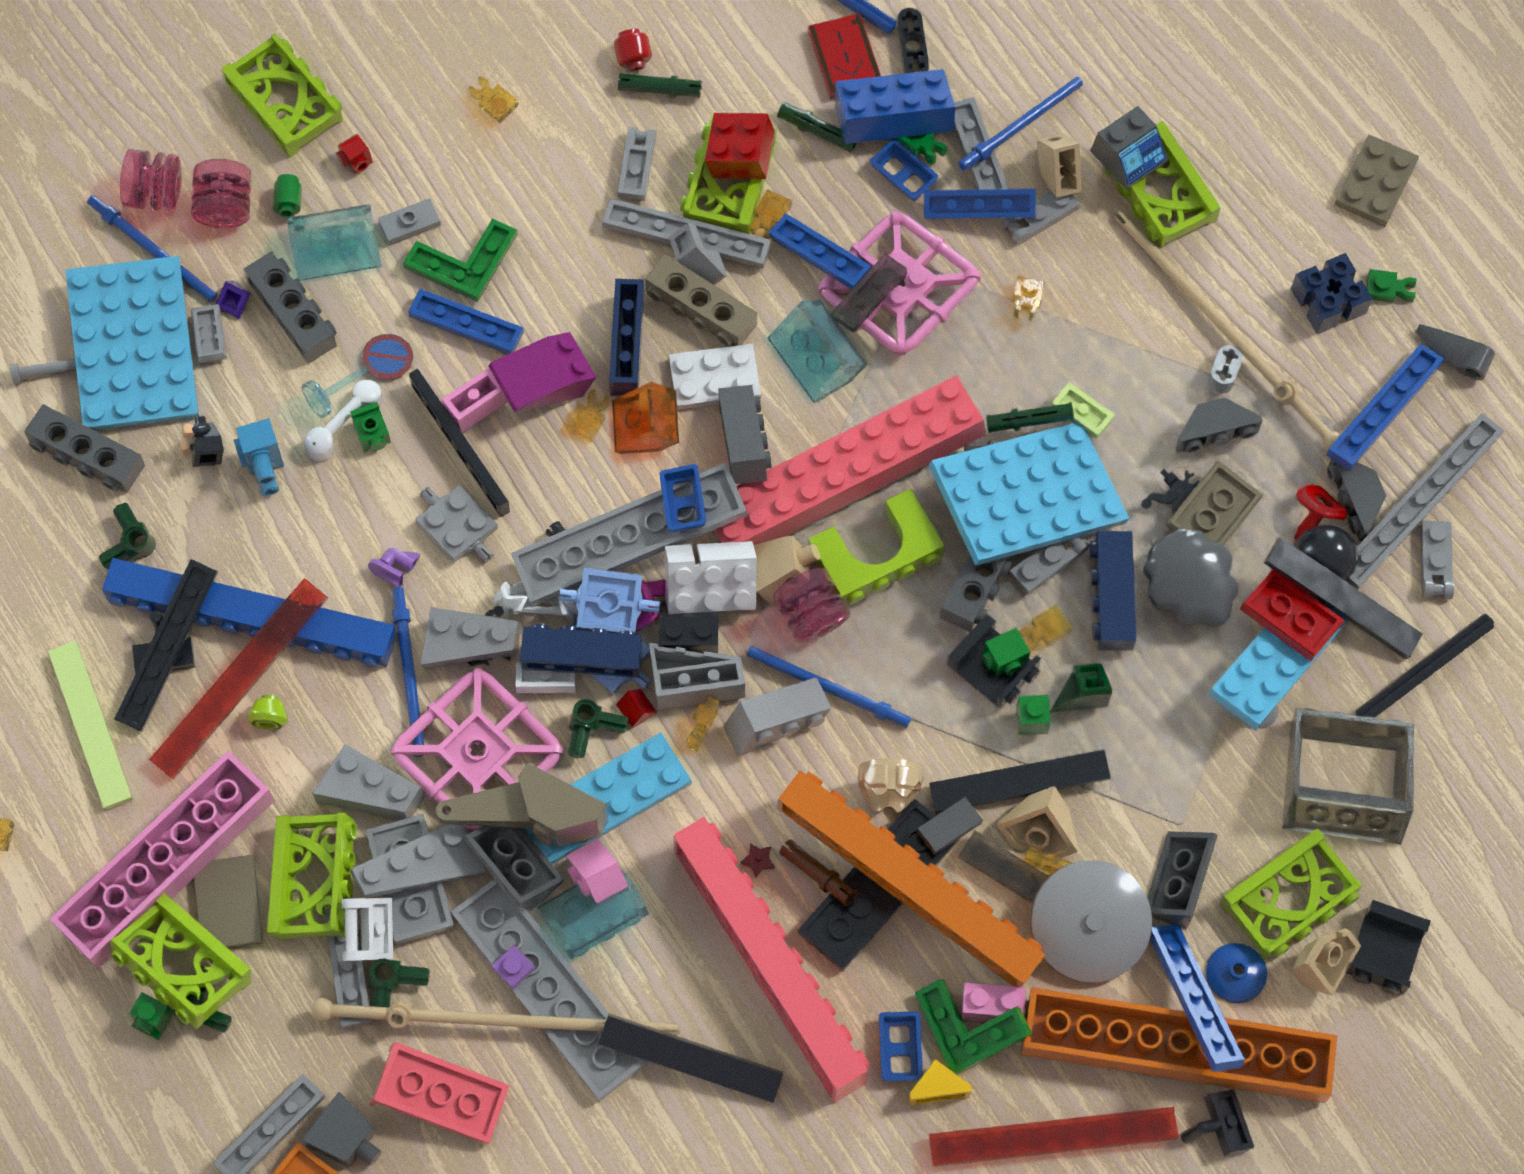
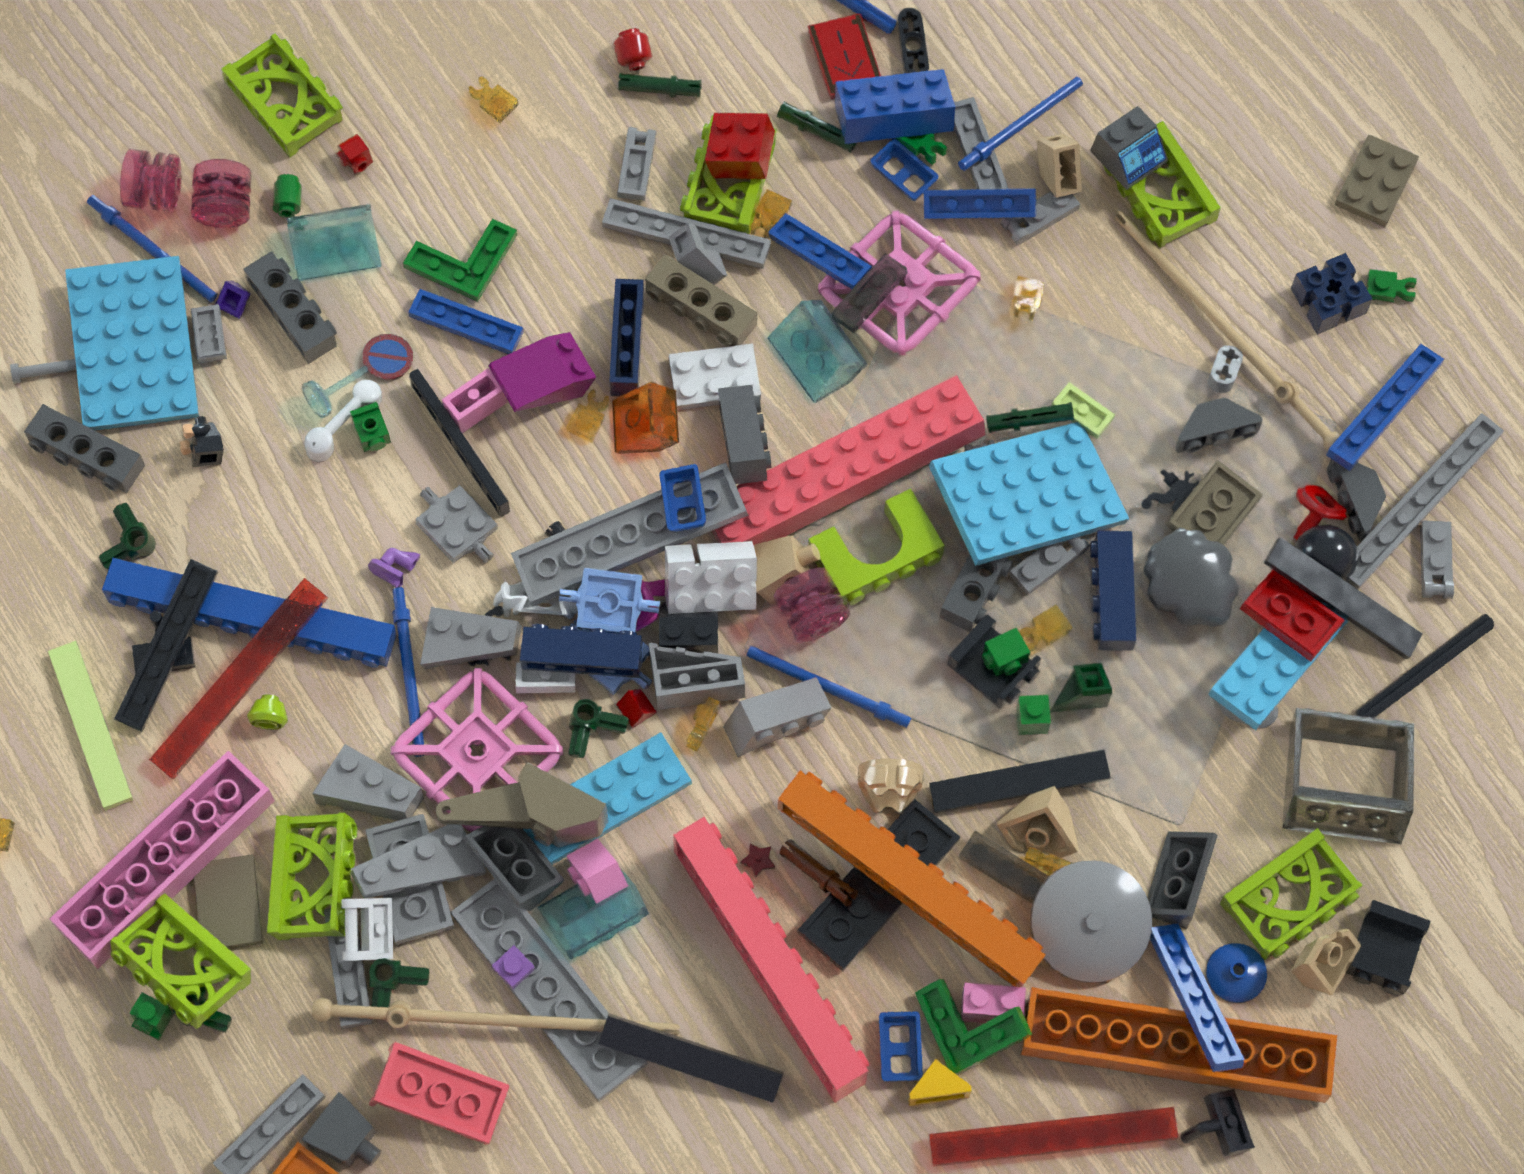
(260, 452): dark azure brick -> none
(409, 221): light grey plate -> none
(949, 825): dark grey tile -> none
(1464, 353): dark grey piece -> none

